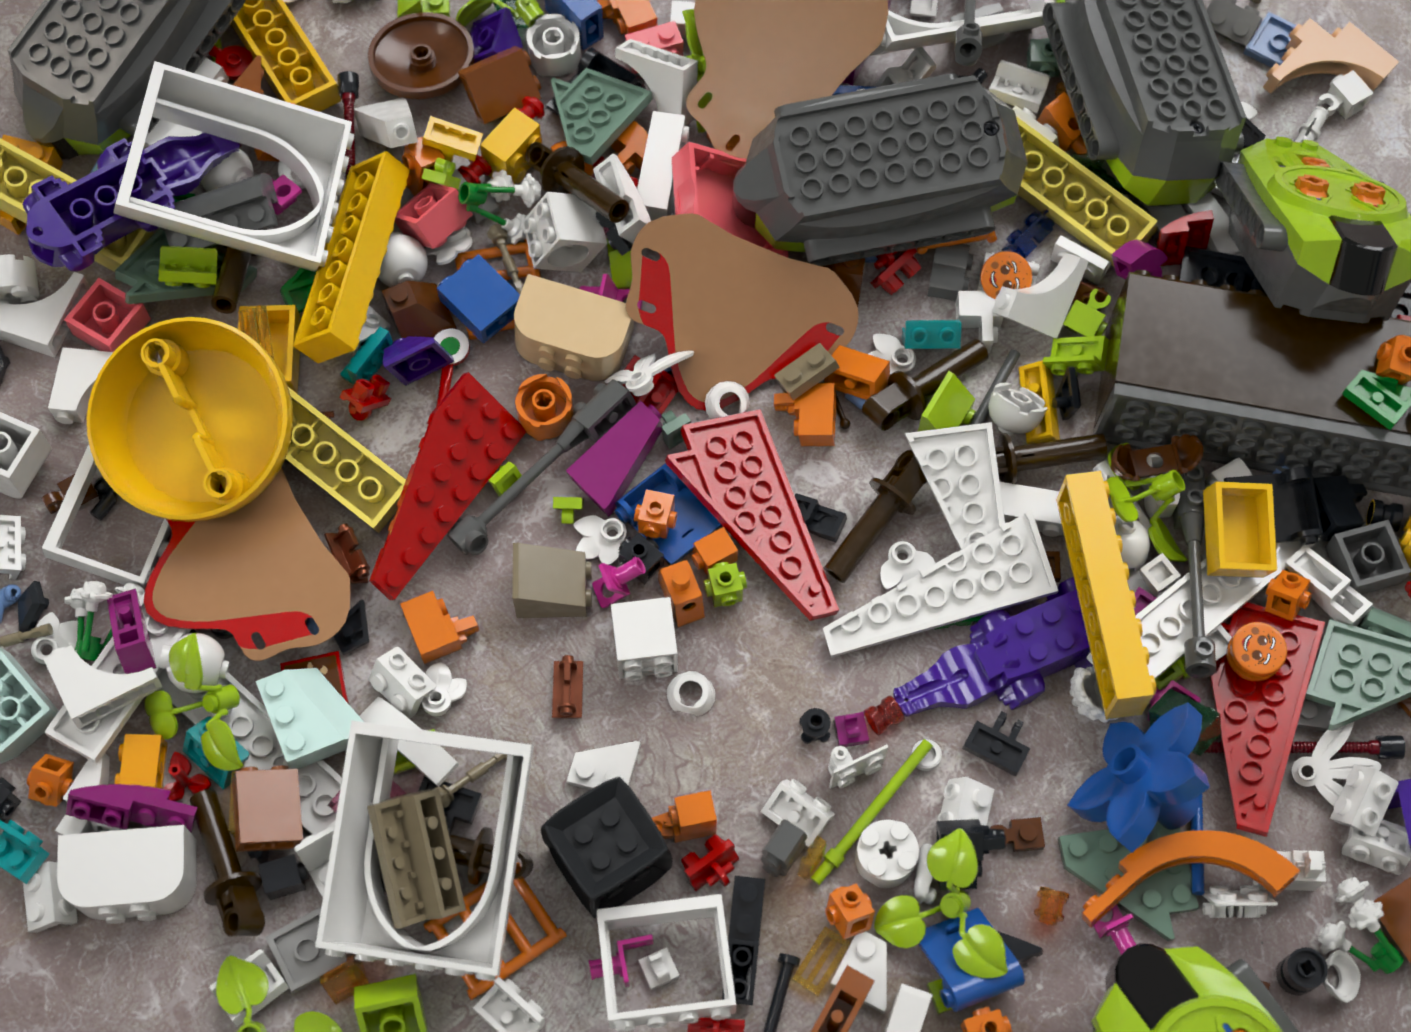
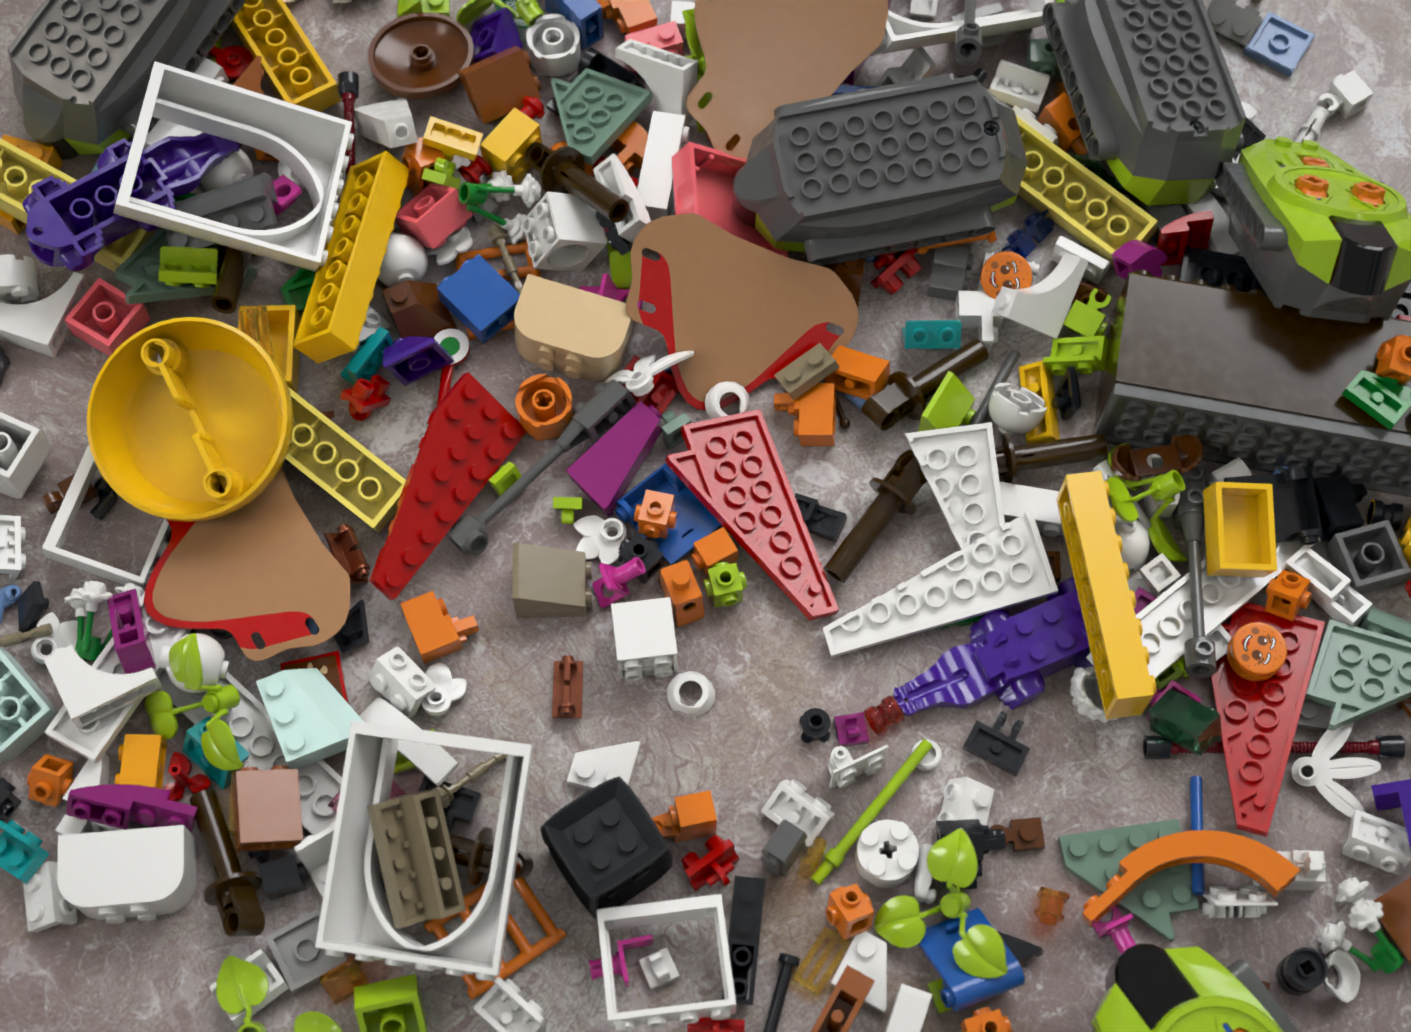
(74, 383): white arch -> none
(890, 349): white plate -> none
(897, 571): white plate -> none
(1145, 778): blue plant -> none
(1318, 52): light nougat arch -> none
(1364, 799): white bracket -> none

